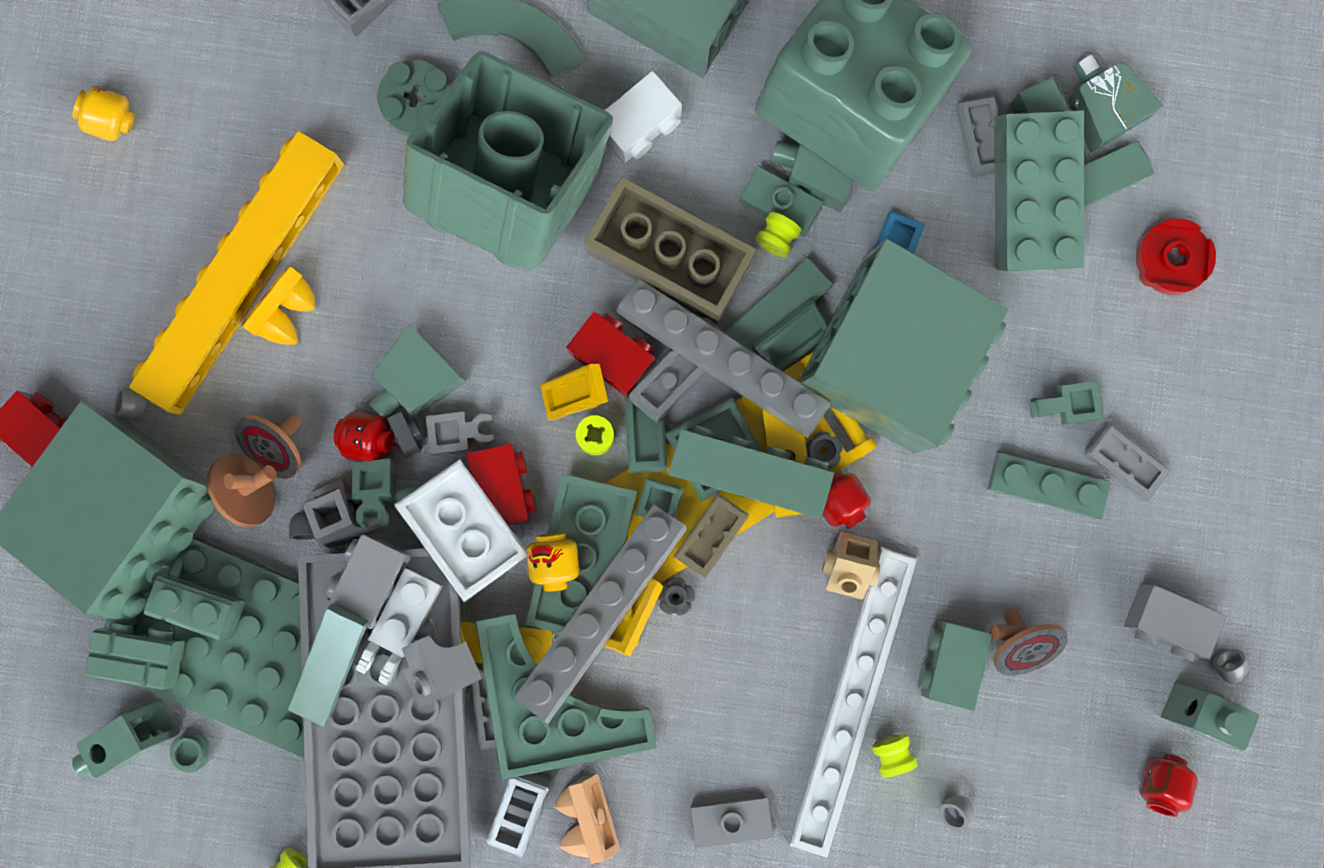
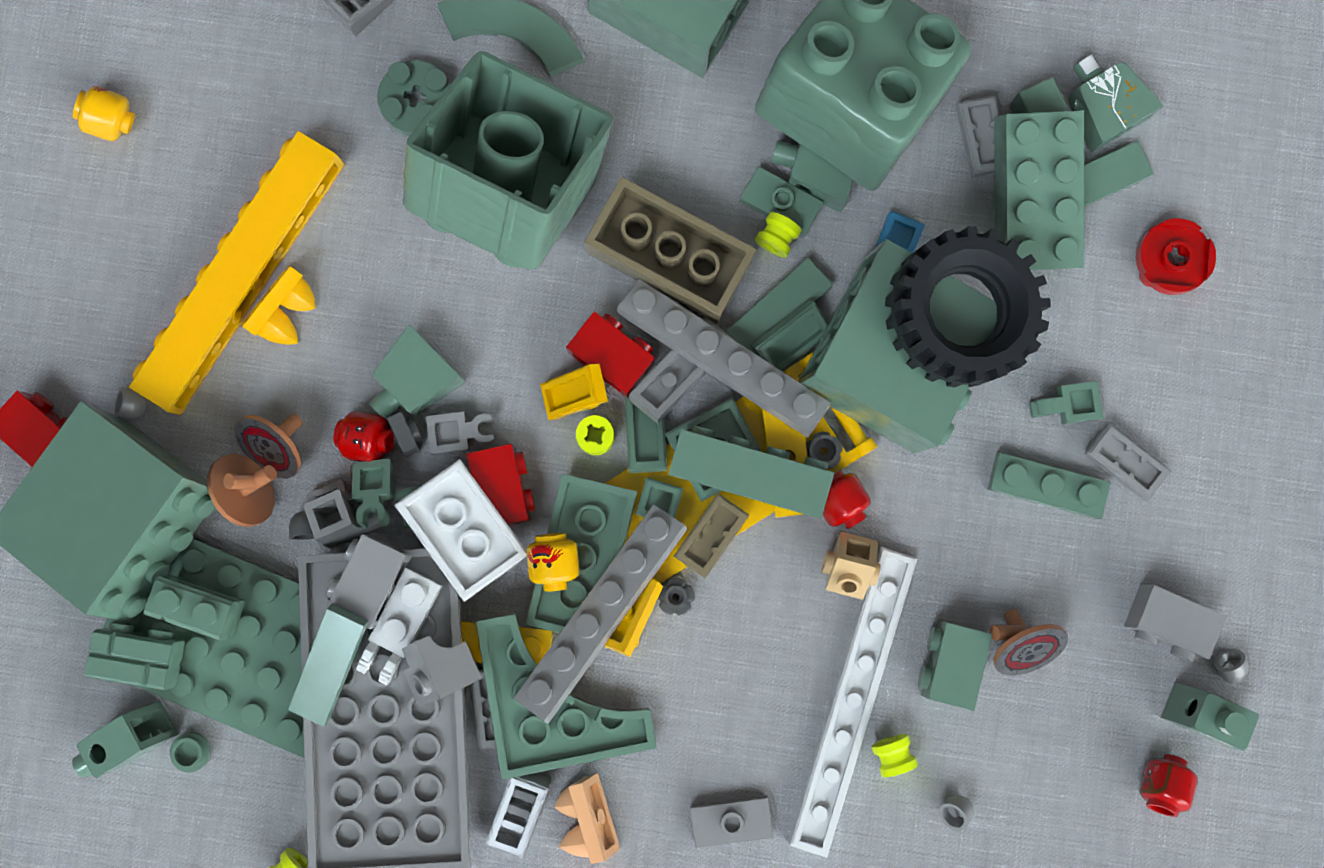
(642, 116): white brick -> none
(1011, 287): none -> black tyre

